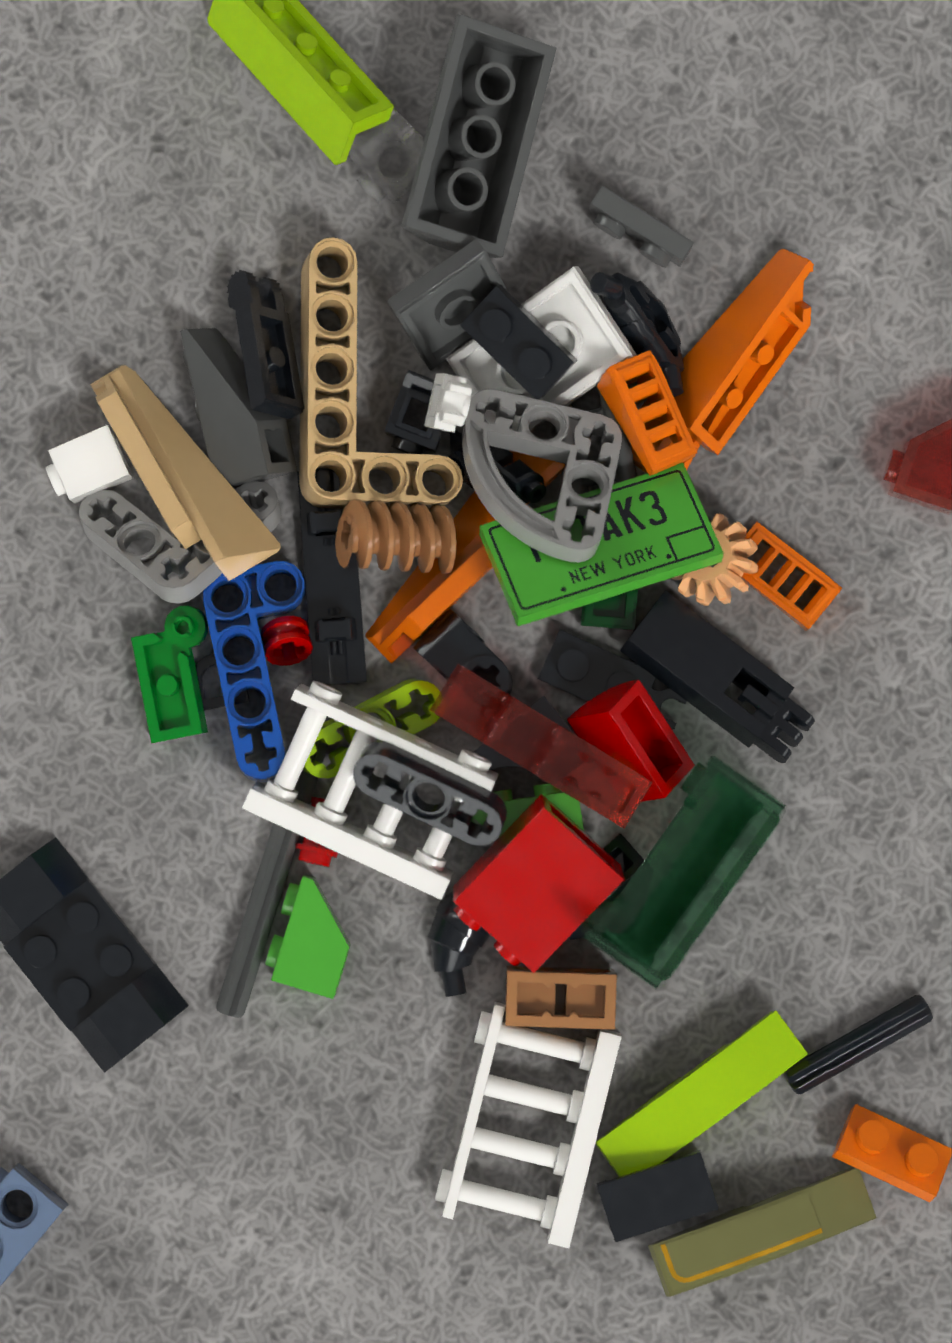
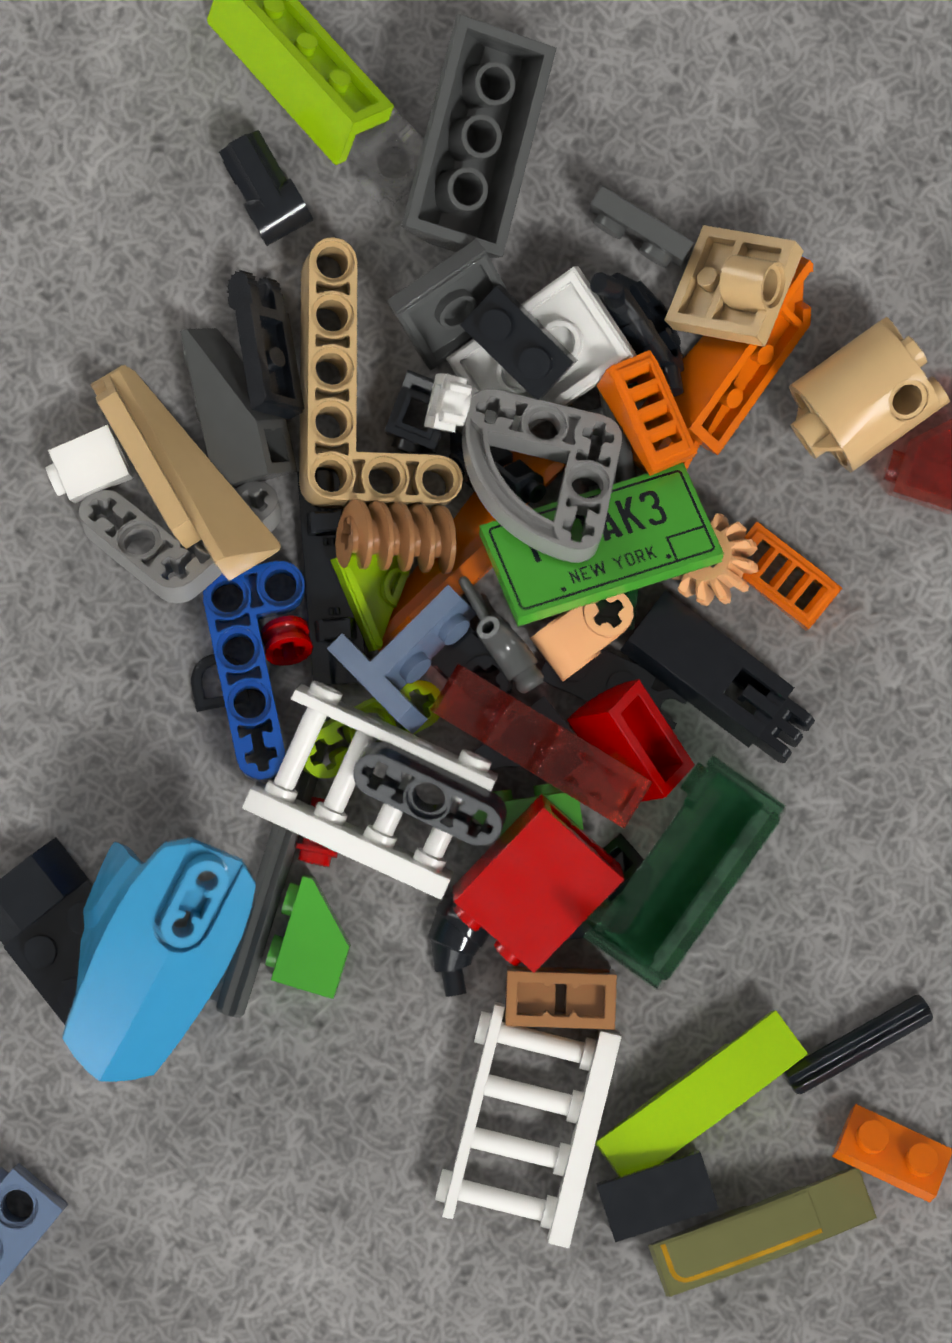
(137, 971): none -> dark azure piece
(170, 675): green hinge -> none
(270, 197): none -> black piece
(371, 595): none -> lime tile
(407, 655): none -> sand blue bracket
(503, 642): none -> dark grey arm
(576, 637): none -> light nougat piece
(734, 285): none -> tan plate
(865, 396): none -> tan cylinder

